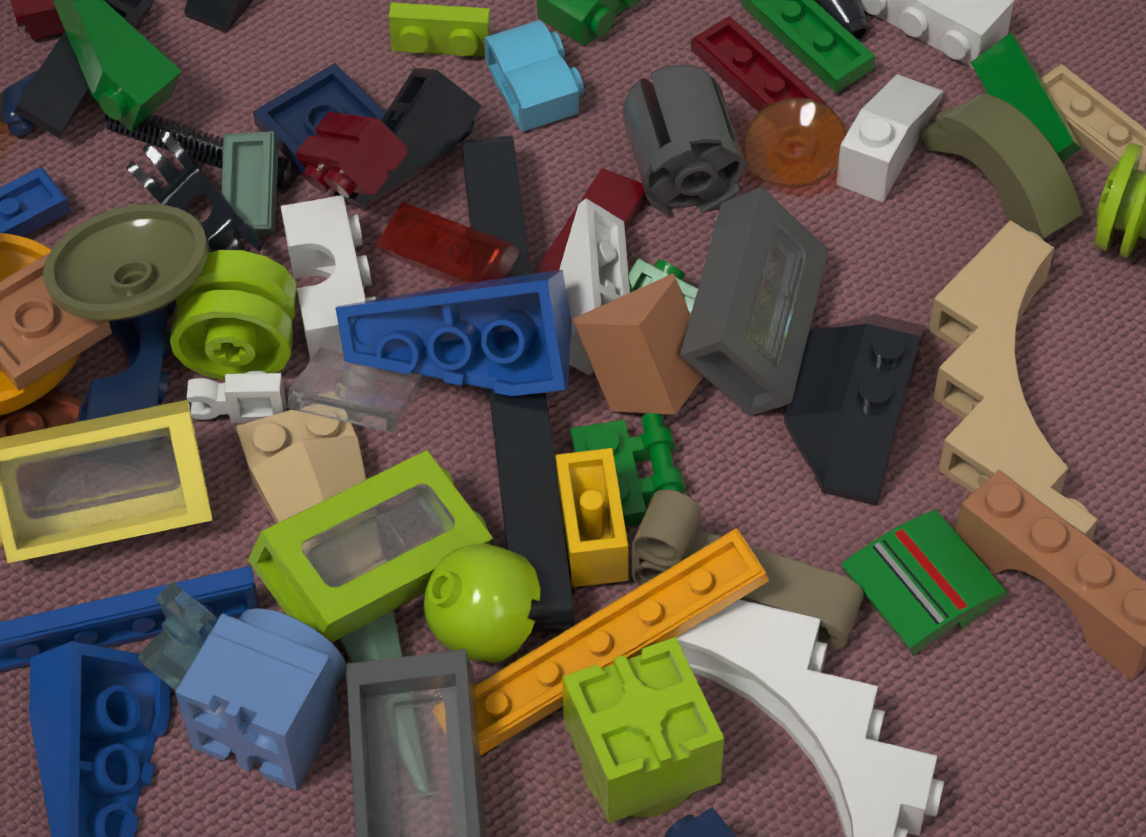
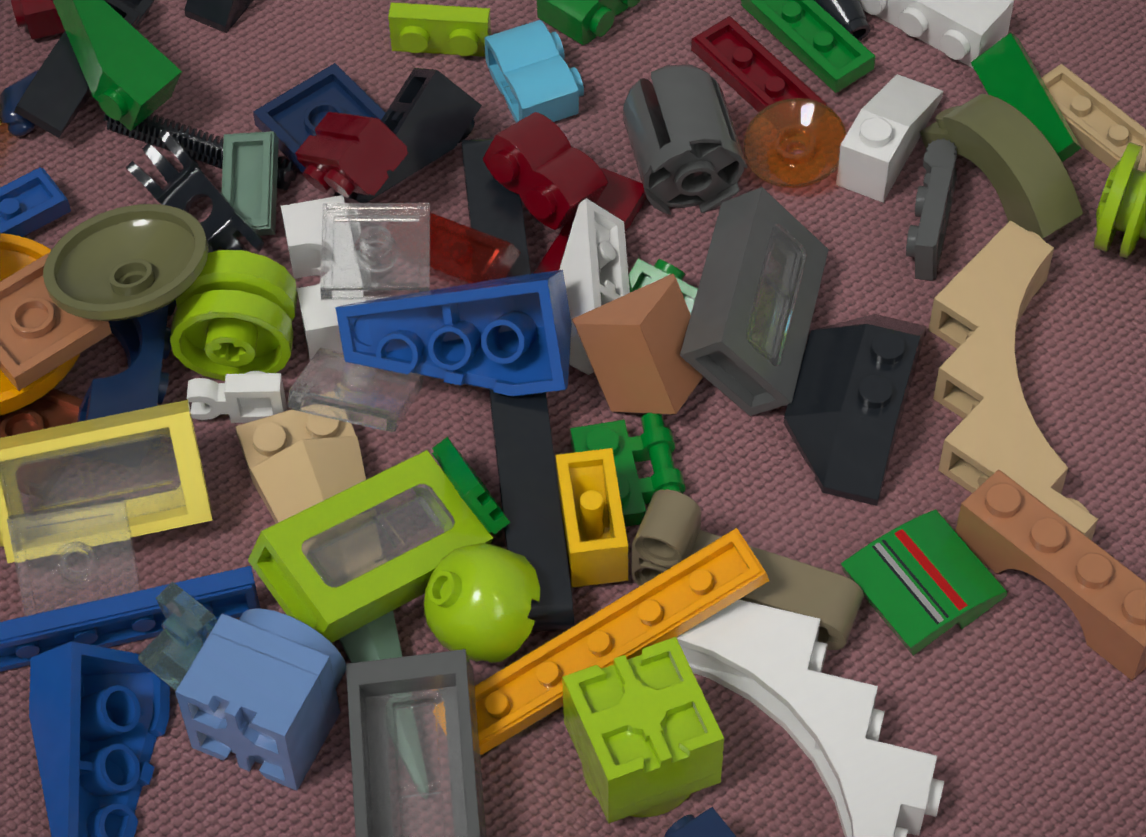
(73, 554): none -> clear plate
(374, 250): none -> clear plate
(469, 486): none -> green tile
(544, 169): none -> dark red brick
(934, 207): none -> dark grey hinge

